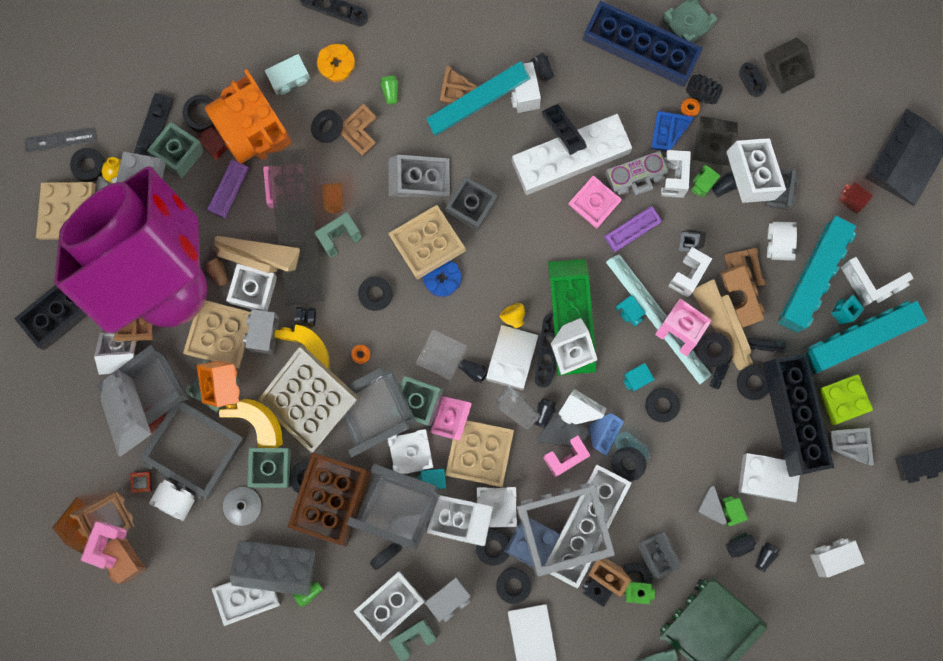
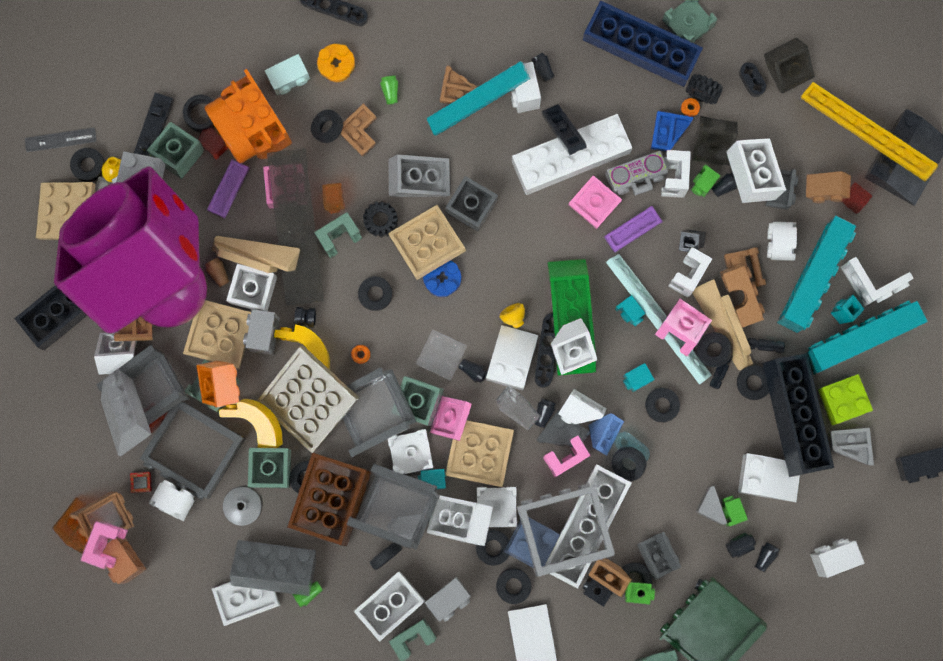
(374, 209): none -> black tyre
(828, 186): none -> medium nougat brick
(869, 132): none -> yellow plate

